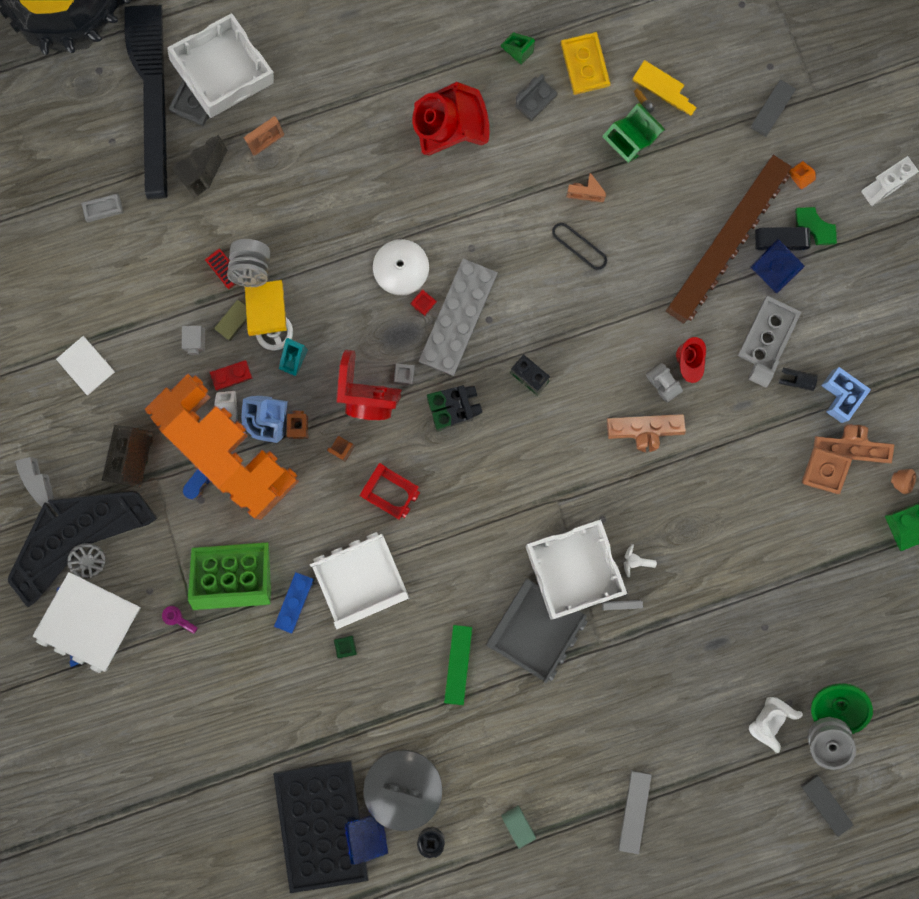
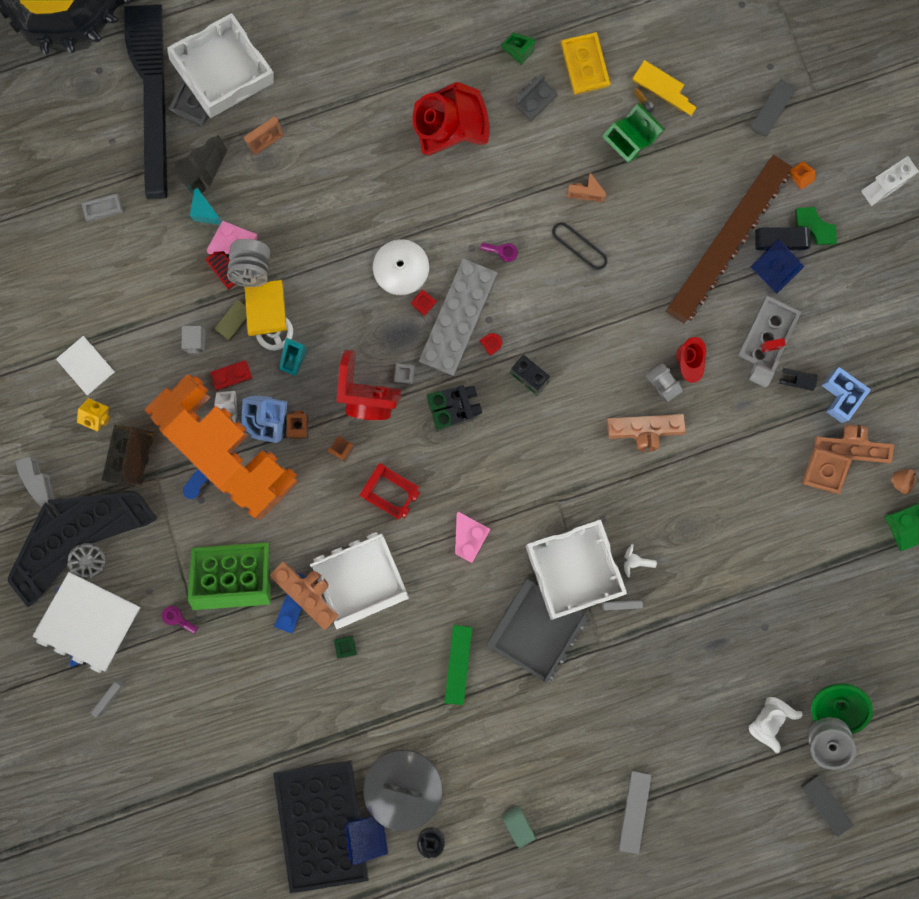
(93, 414): none -> yellow brick
(108, 698): none -> light grey tile
(202, 211): none -> teal slope
(226, 235): none -> bright pink wing
(306, 593): none -> nougat plate
(469, 537): none -> bright pink wing
(491, 343): none -> red tile
(507, 252): none -> magenta plate
(773, 345): none -> red tile

